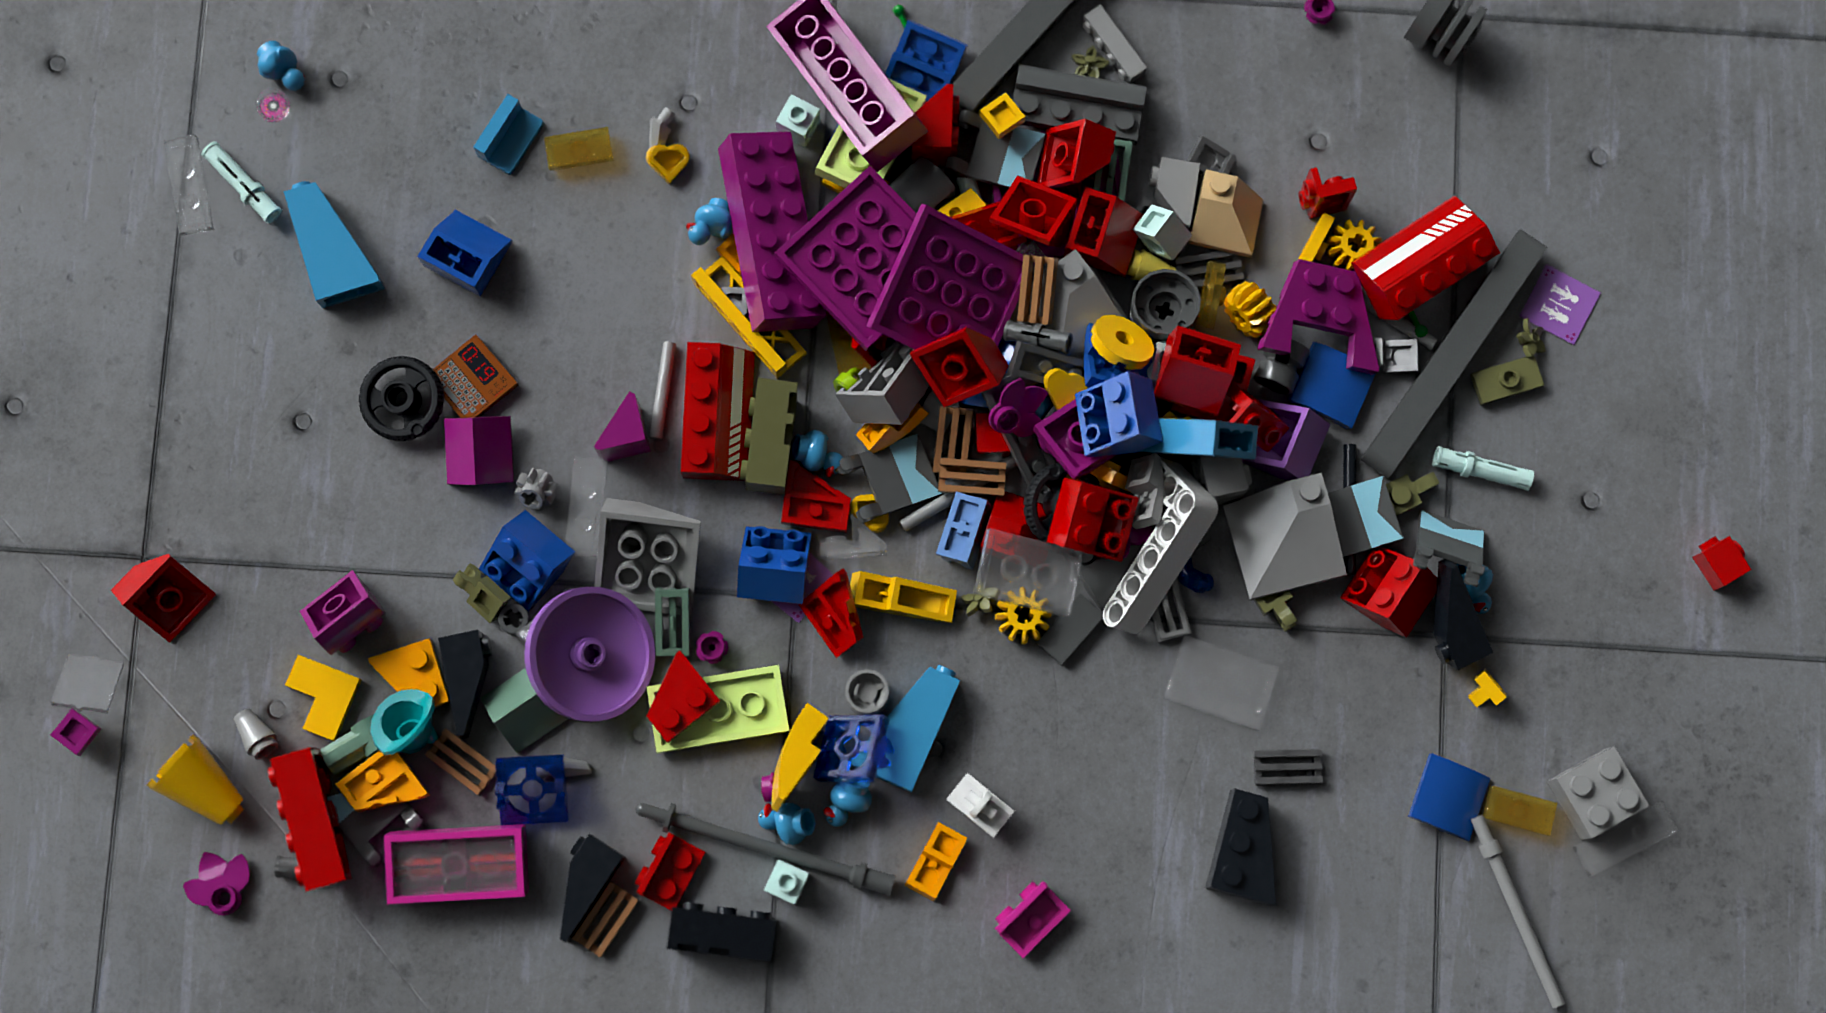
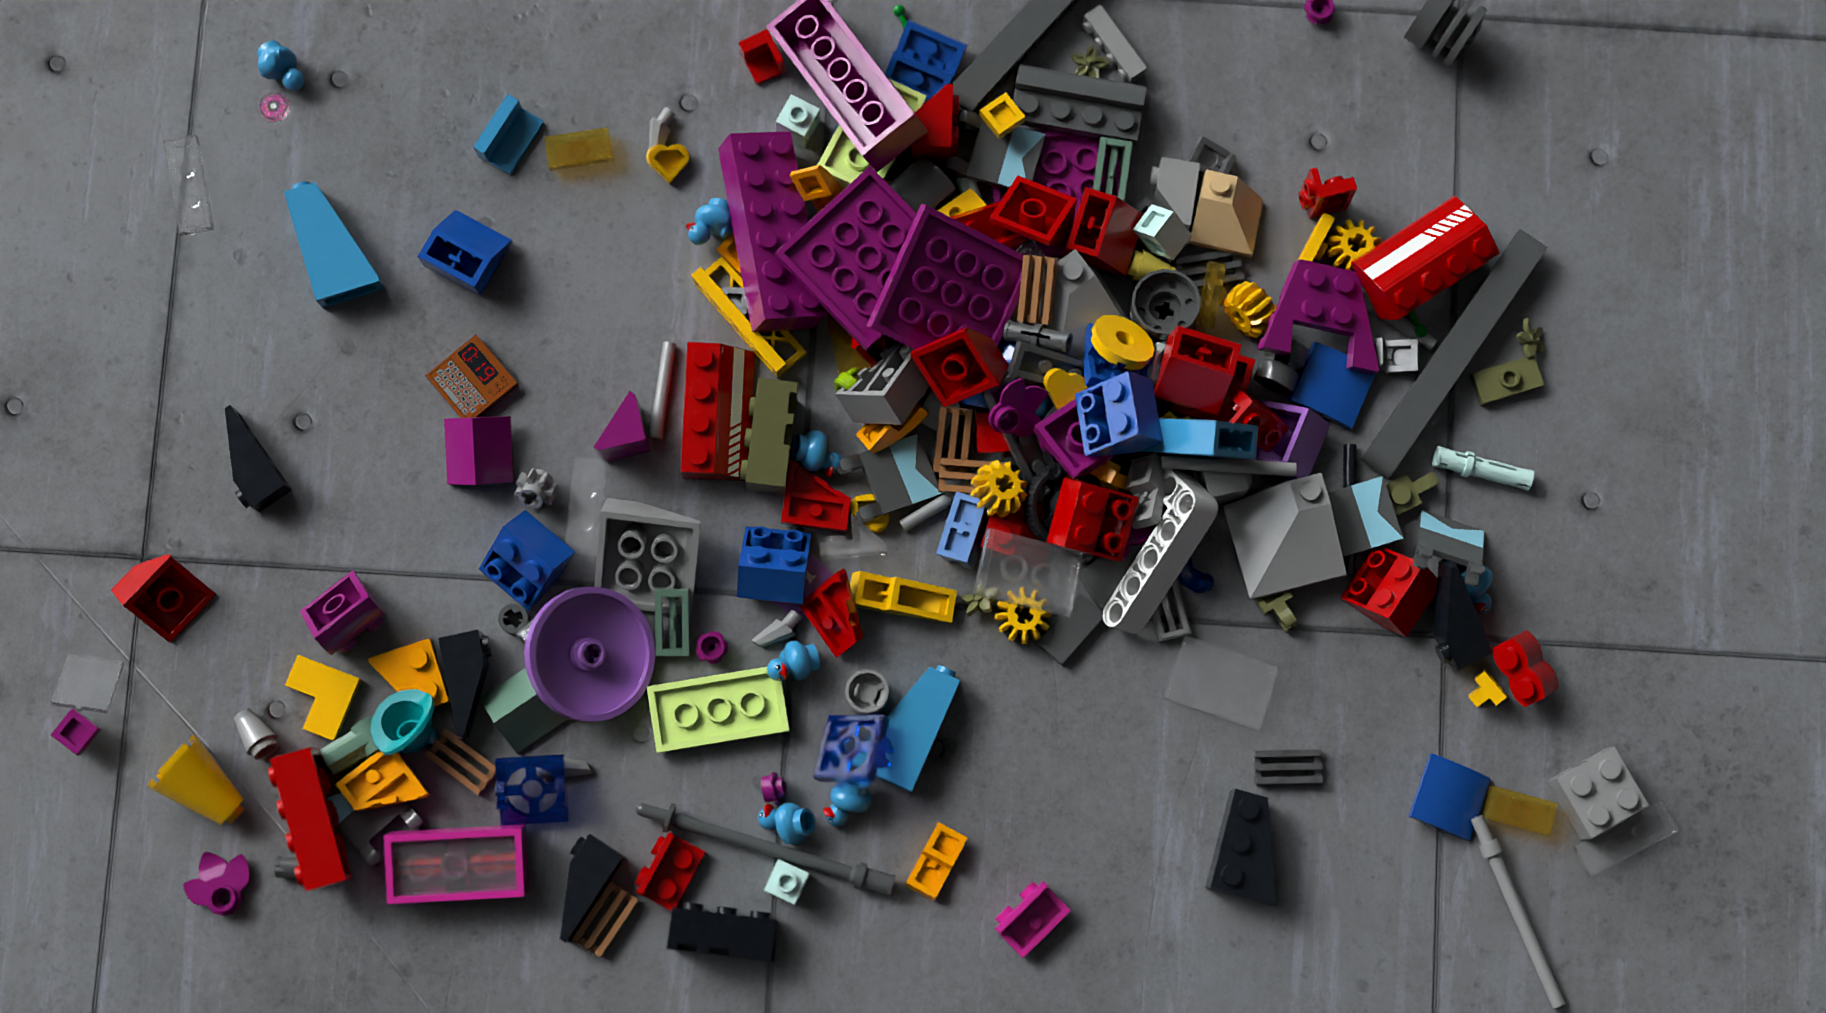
(252, 468): none -> black slope
(266, 207): light aqua pin -> none
(414, 423): black wheel -> none
(484, 593): olive plate -> none
(680, 699): red wing -> none
(761, 57): none -> red panel
(778, 630): none -> light grey bar
(795, 661): none -> dark azure animal
(797, 754): yellow slope -> none
(816, 185): none -> light orange slope
(980, 805): white hips -> none
(997, 501): none -> yellow gear
(1074, 152): red slope -> none
(1228, 465): none -> light grey bar
(1528, 673): none -> red brick
(1560, 304): medium lavender sticker -> none
(1721, 561): red brick -> none

